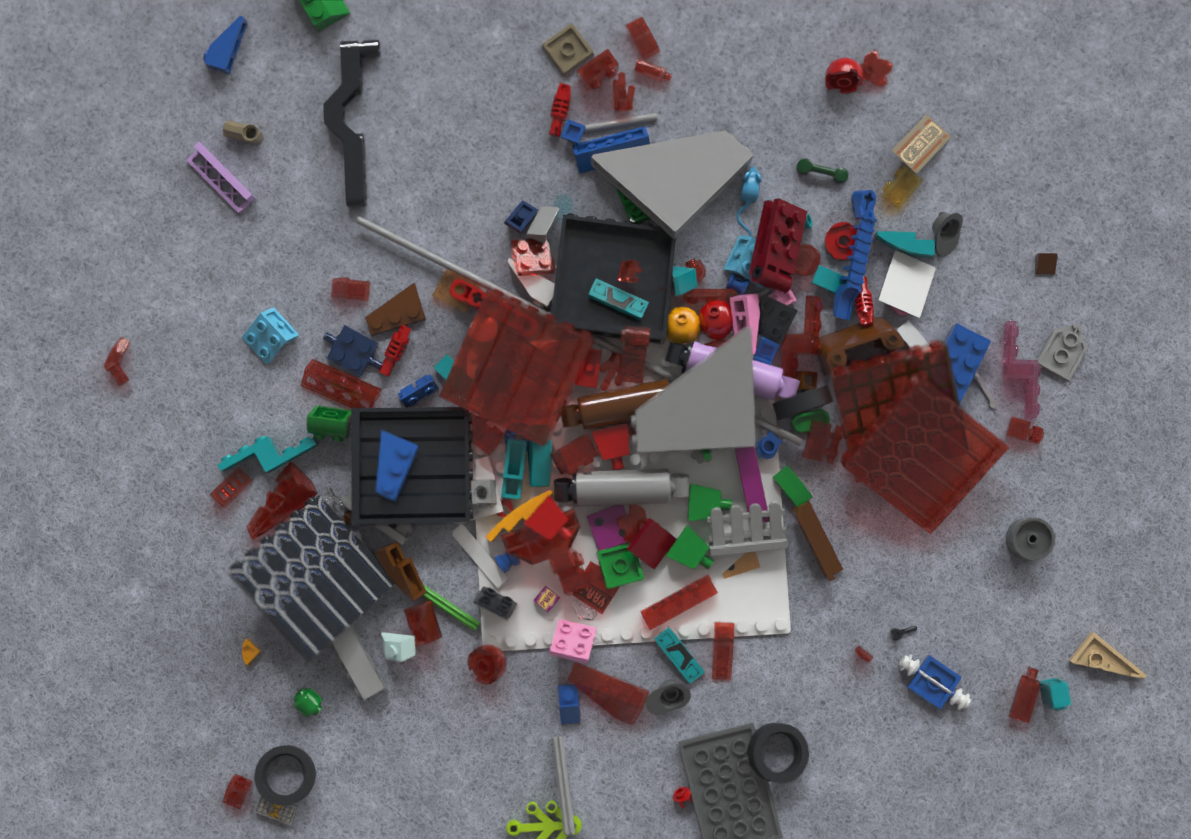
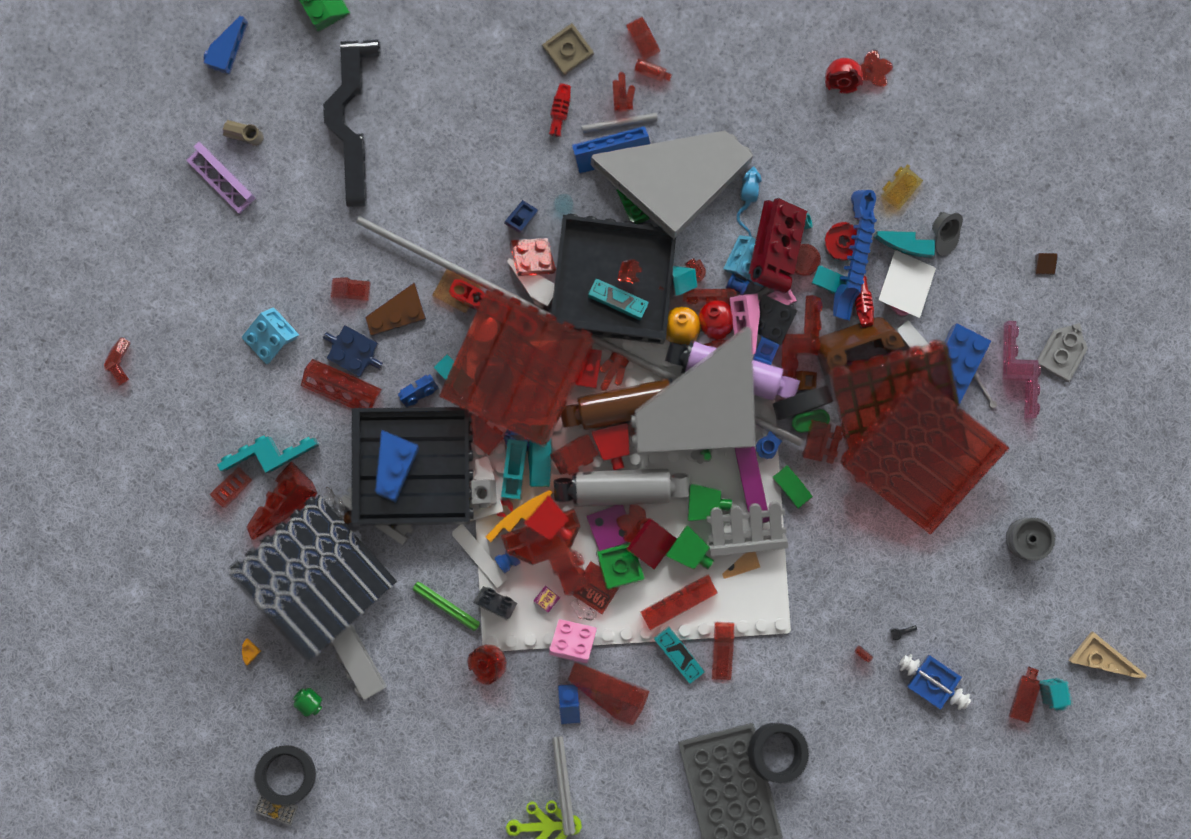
(236, 791): clear red bracket -> none
(329, 422): green brick -> none
(395, 349): red hinge -> none
(397, 646): light aqua slope -> none
(401, 570): reddish brown slope -> none
(423, 623): clear red brick -> none
(543, 223): light grey slope -> none
(573, 132): blue tile -> none
(598, 70): clear red brick -> none
(634, 354): clear red door -> none
(668, 697): dark grey piece -> none
(681, 795): red plate -> none
(805, 166): dark green bar -> none
(817, 540): reddish brown fence -> none
(921, 143): sticker -> none
(1020, 429): clear red plate -> none

